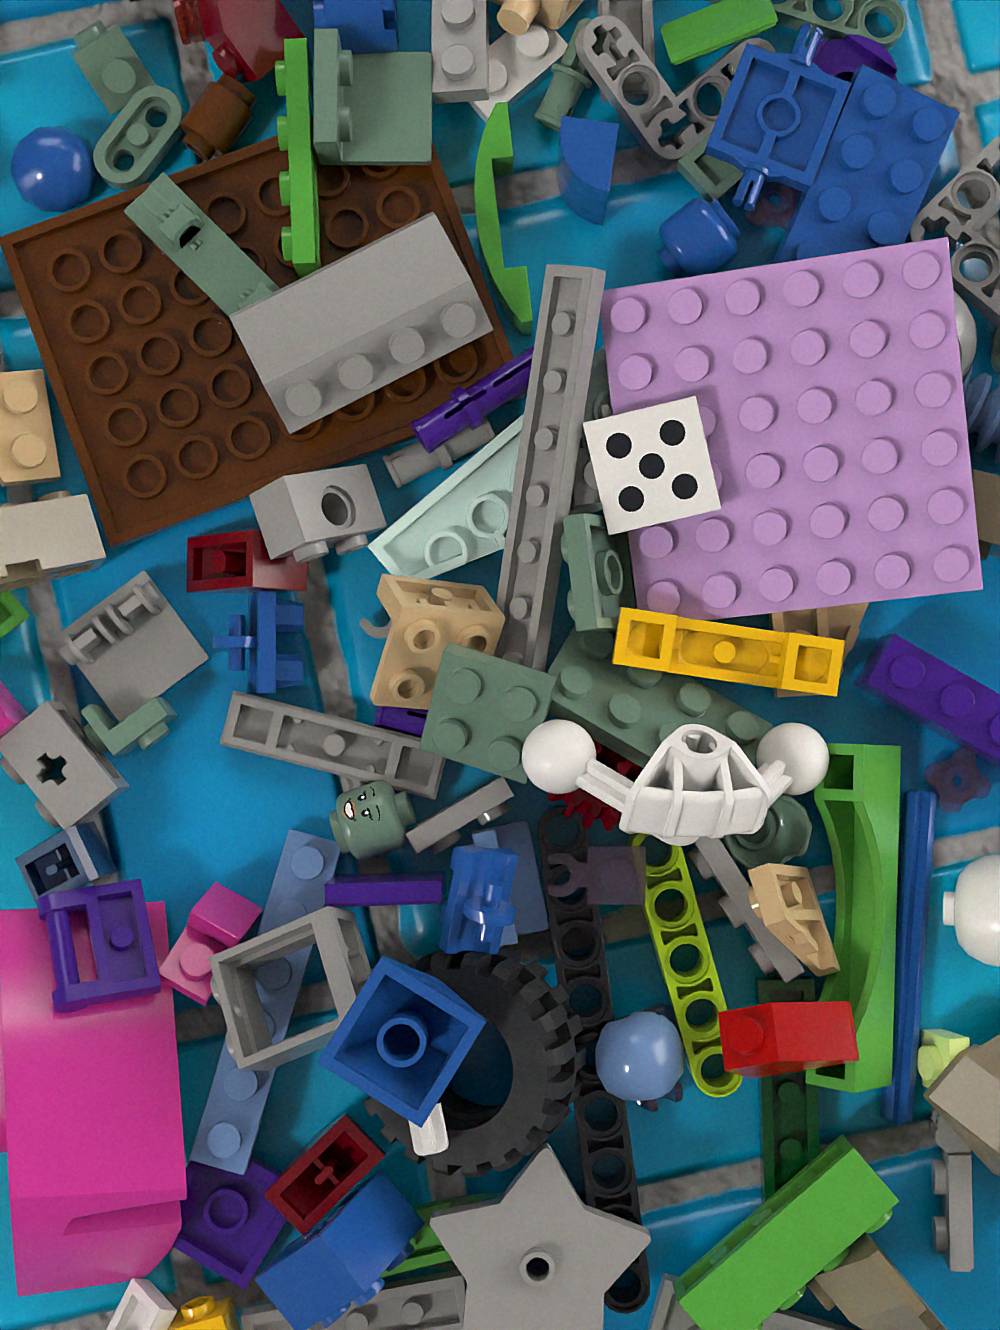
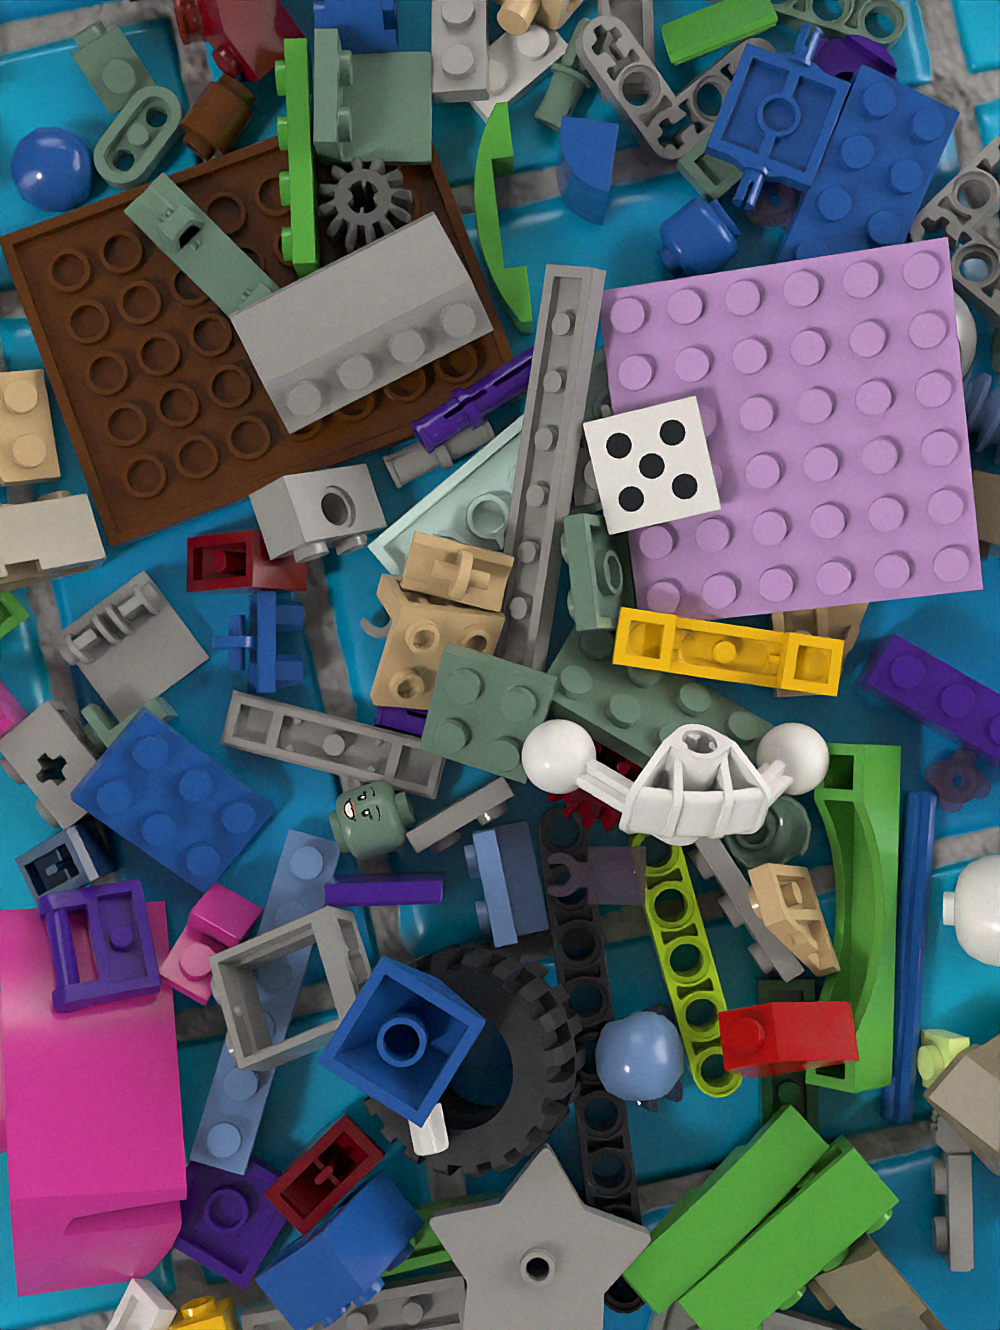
(172, 800): none -> blue plate
(357, 185): none -> dark grey gear
(456, 571): none -> tan hips
(478, 899): blue hips -> none
(724, 1208): none -> bright green slope

